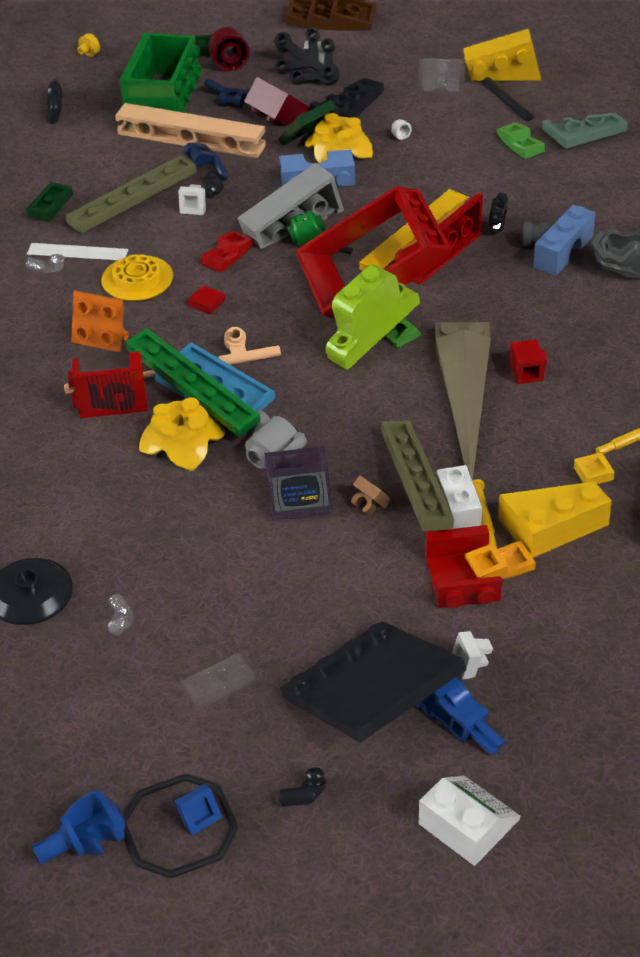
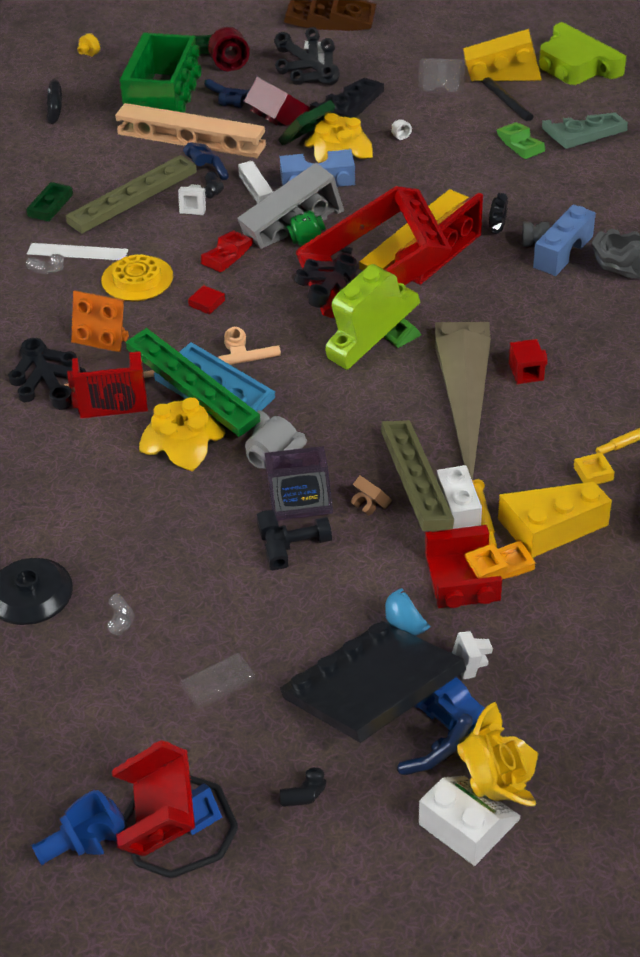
(36, 351): none -> black plant
(160, 797): none -> red panel
(254, 181): none -> white piece
(279, 539): none -> black bar
(319, 294): none -> black plant
(403, 615): none -> dark azure hair
(441, 749): none -> dark blue piece
(498, 762): none -> yellow brick
(578, 57): none -> lime brick

